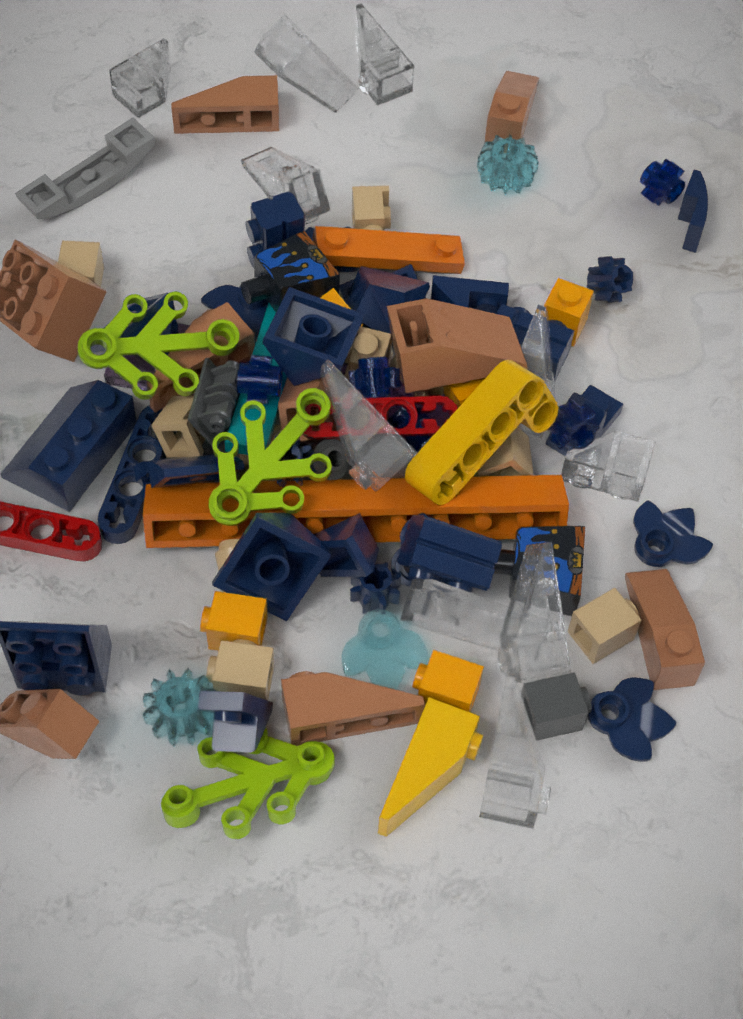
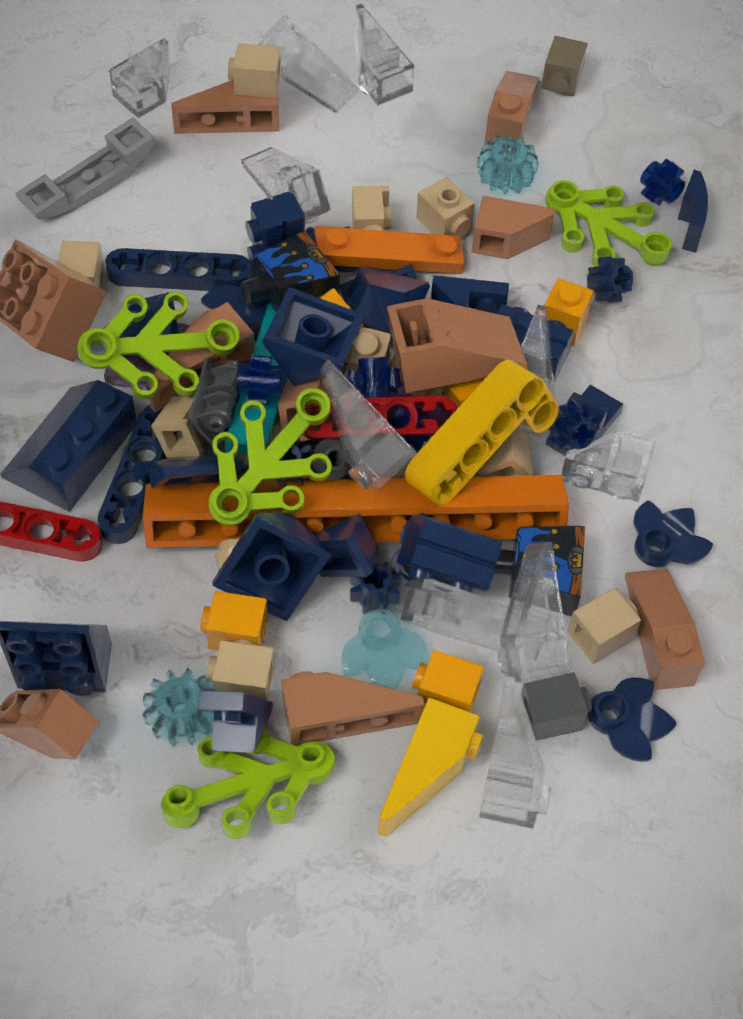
(179, 263): none -> dark blue beam
(256, 70): none -> tan brick
(445, 209): none -> tan brick
(510, 227): none -> nougat slope
(564, 65): none -> dark tan brick
(569, 201): none -> lime plant

